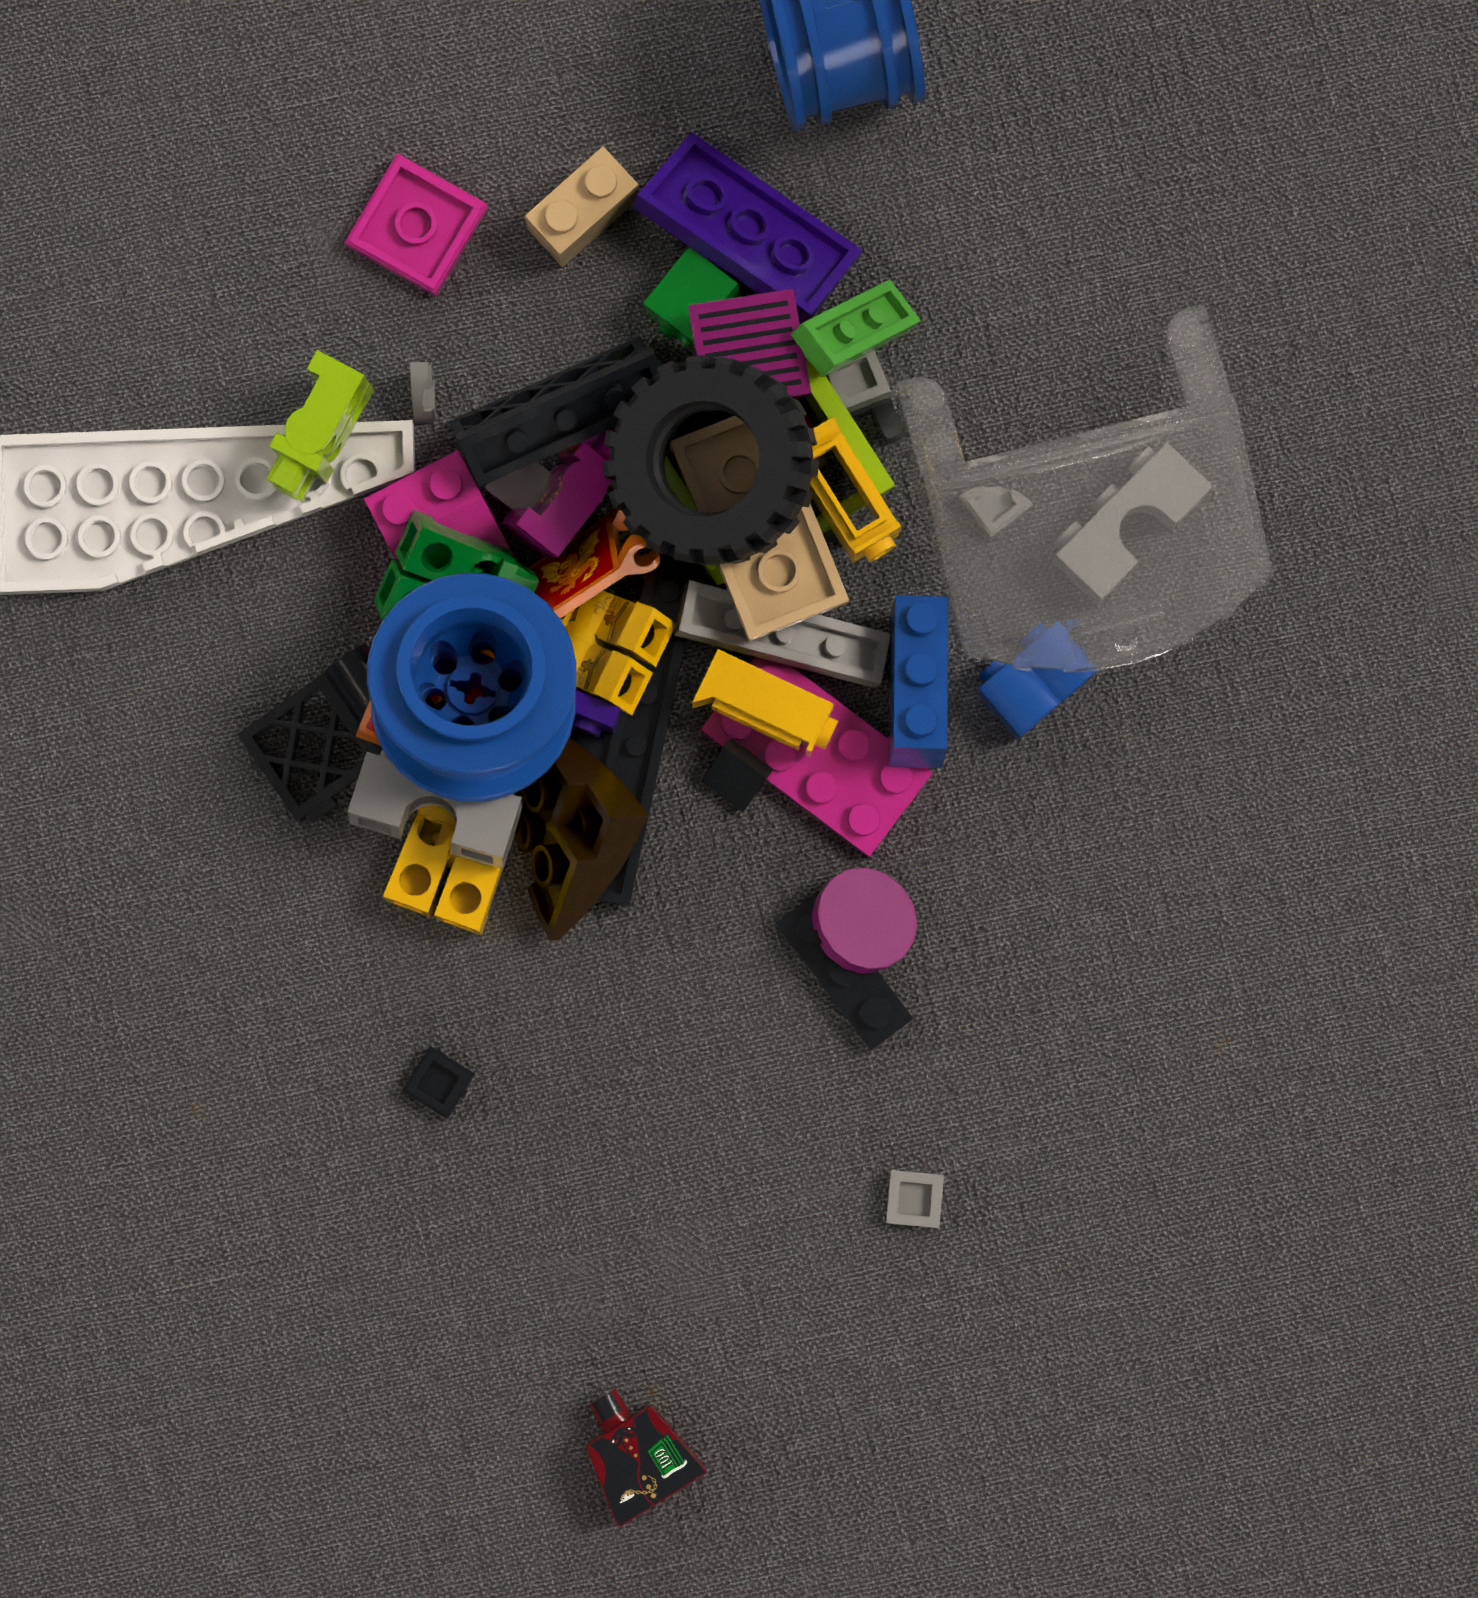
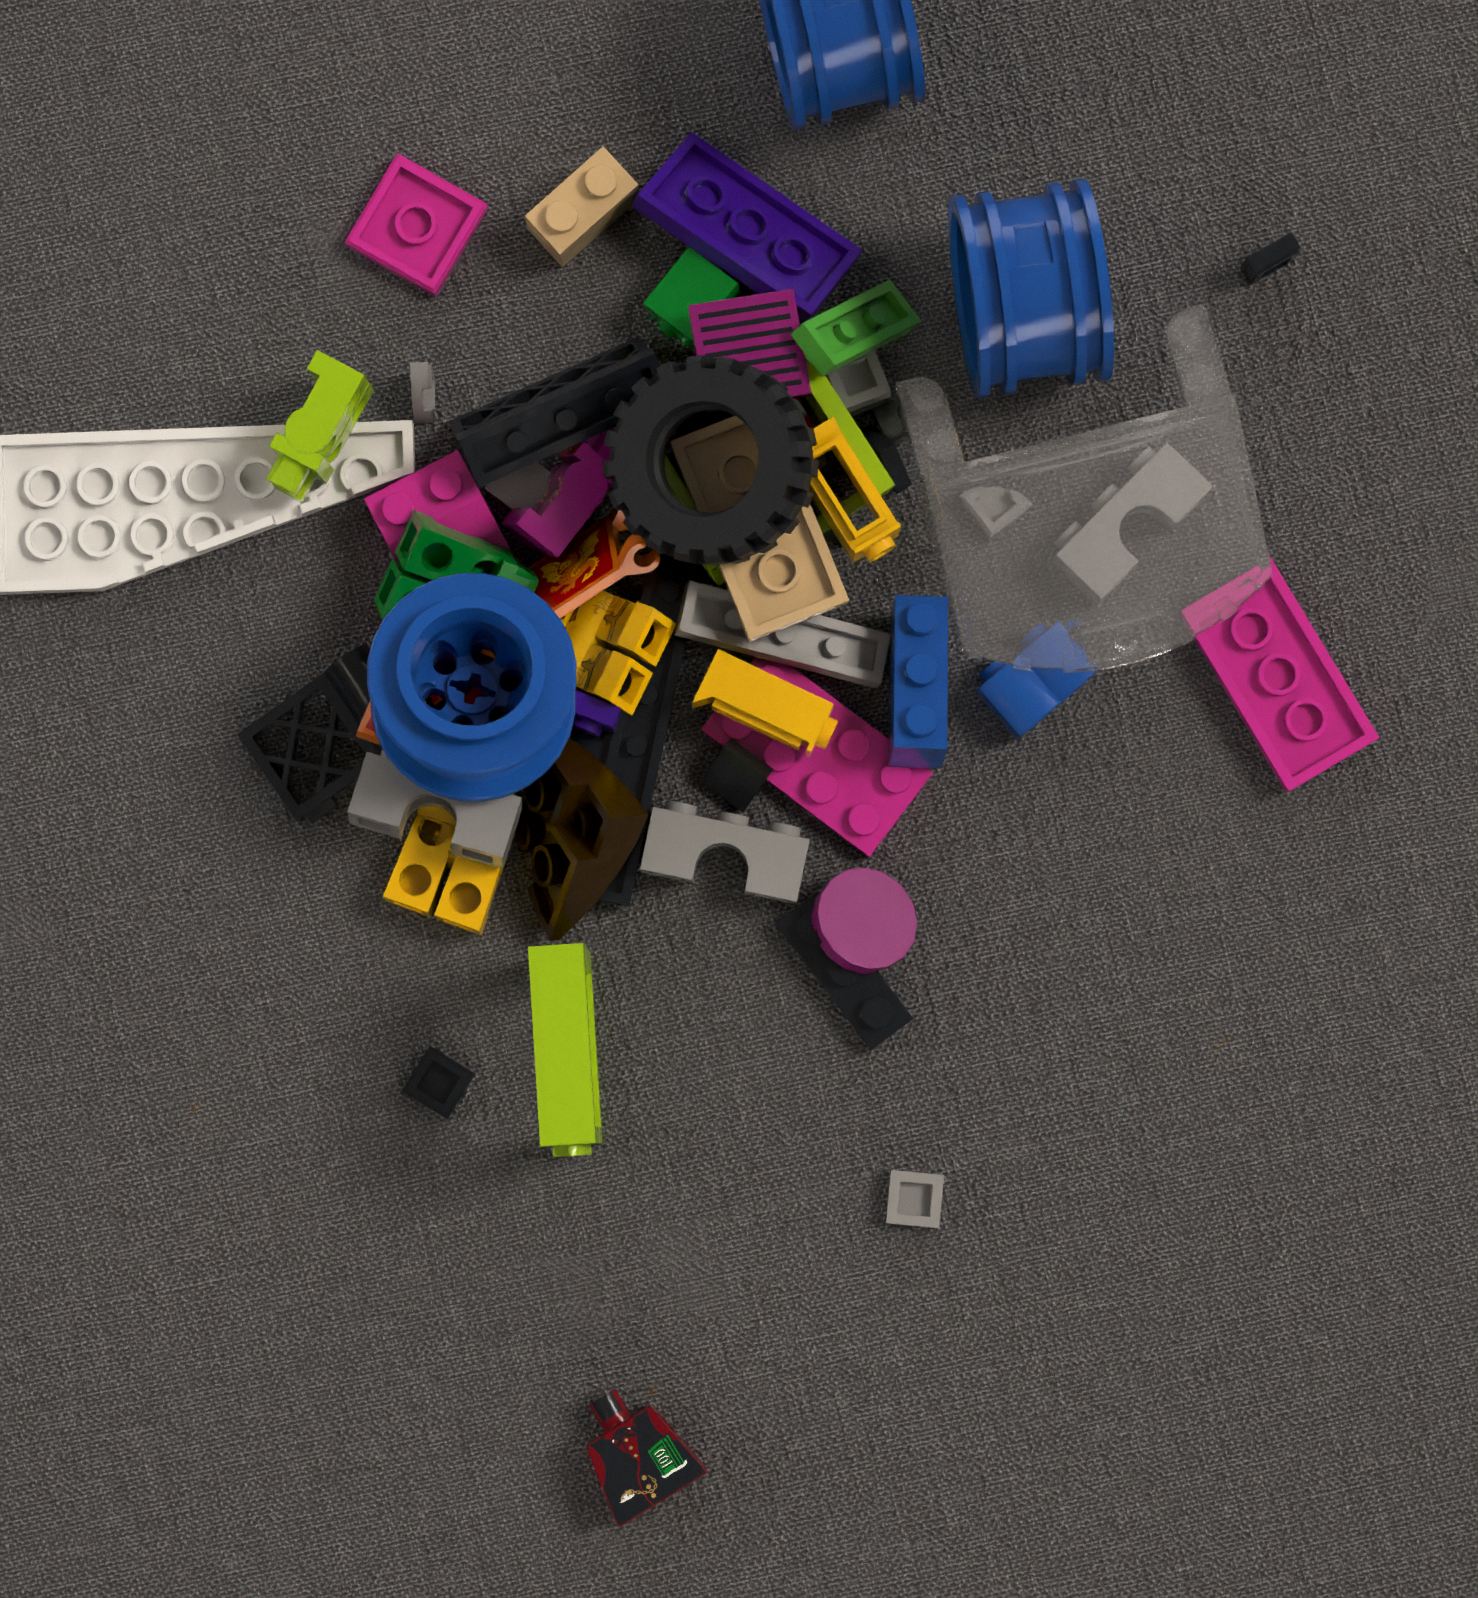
(565, 1048): none -> lime window
(680, 839): none -> light grey arch
(888, 456): none -> black tile
(1031, 287): none -> blue wheel
(1270, 258): none -> black tile
(1285, 685): none -> dark pink plate

